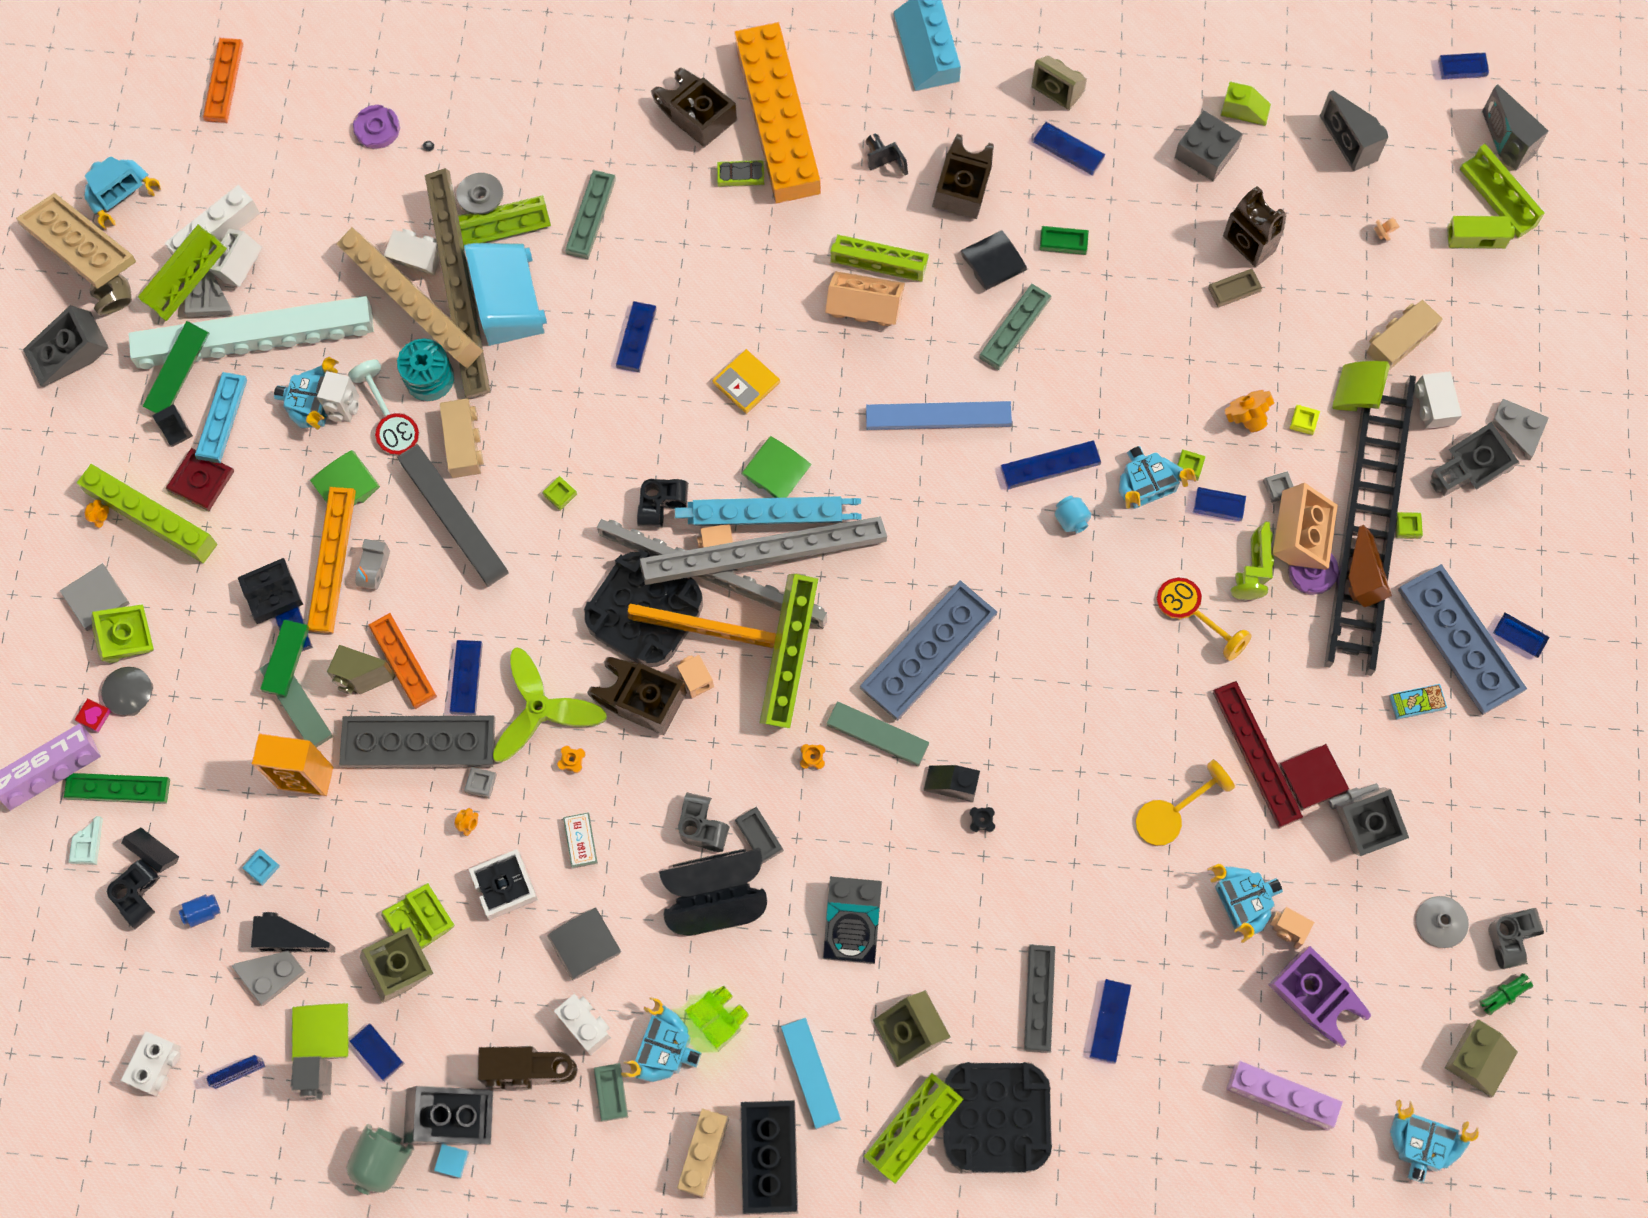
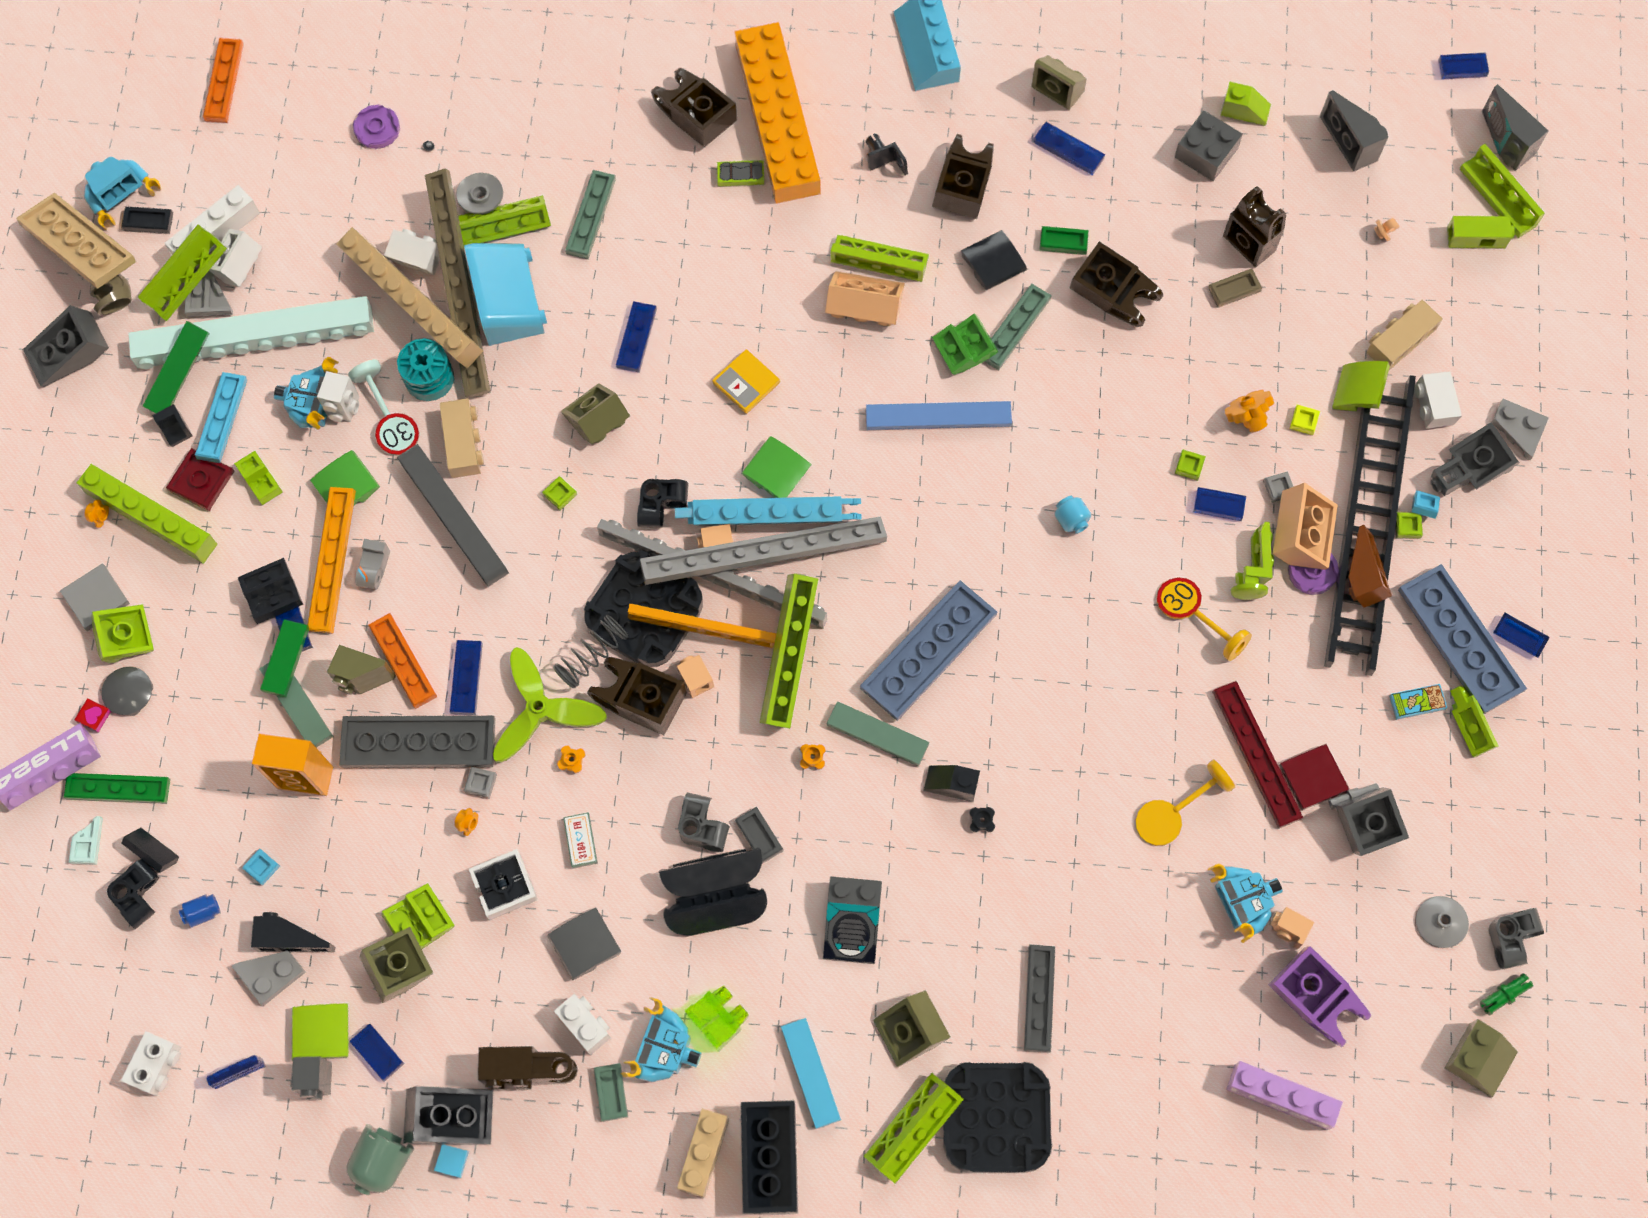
(147, 220): none -> black tile
(258, 477): none -> lime slope
(596, 413): none -> olive slope
(611, 626): none -> dark grey piece
(965, 344): none -> bright green slope
(1050, 464): clear blue tile -> none
(1110, 1021): clear blue tile -> none
(1120, 289): none -> dark brown brick
(1150, 478): medium azure torso -> none
(1425, 504): none -> medium azure tile
(1427, 1142): medium azure torso -> none
(1472, 722): none -> lime hinge

